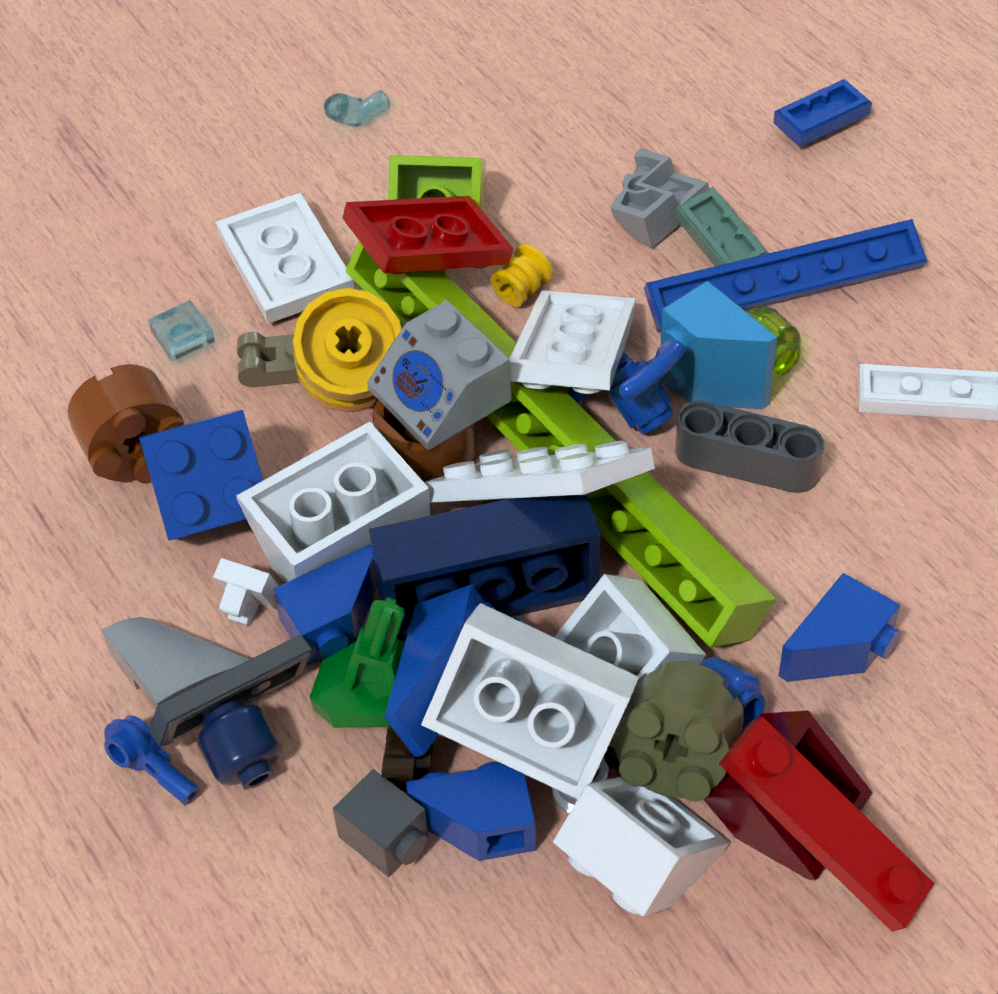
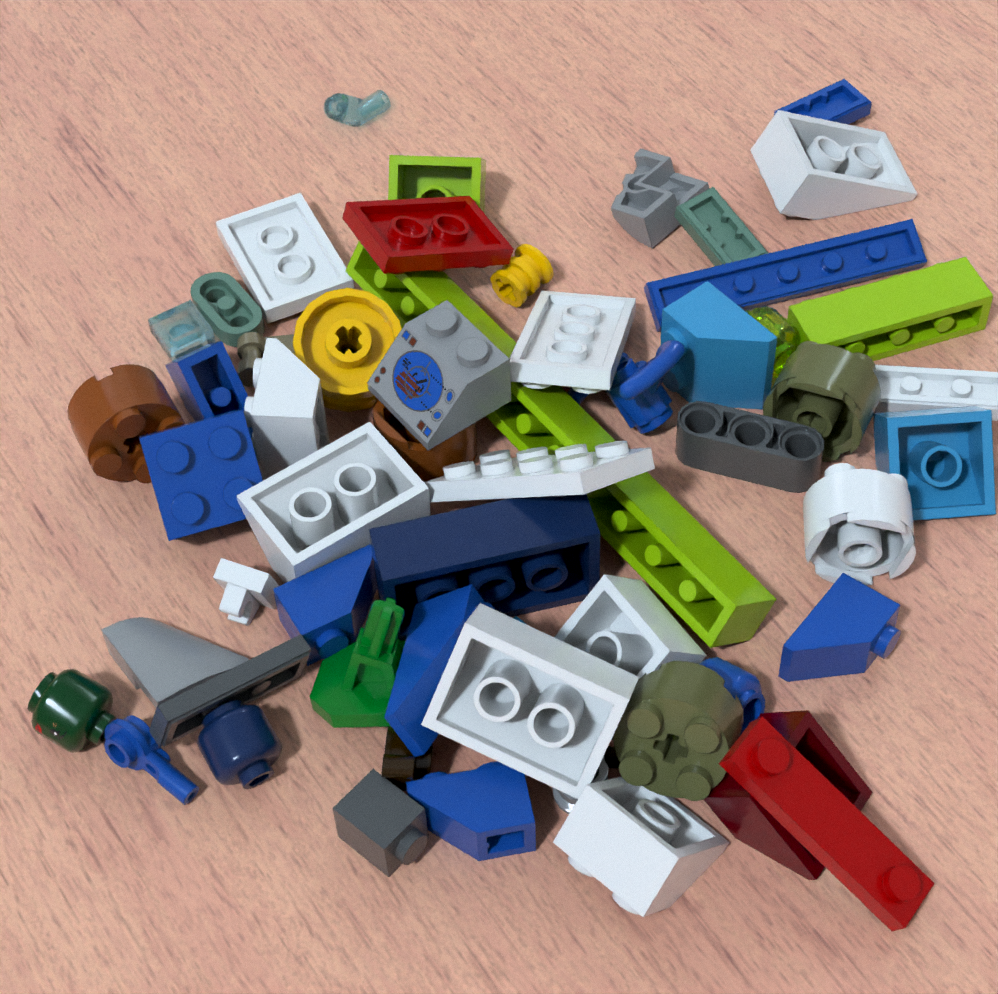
(71, 709): none -> dark green head
(208, 382): none -> blue slope
(226, 307): none -> sand green plate
(285, 410): none -> white slope
(827, 392): none -> olive brick
(828, 167): none -> white slope
(858, 524): none -> white brick
(898, 311): none -> lime brick
(943, 458): none -> dark azure slope

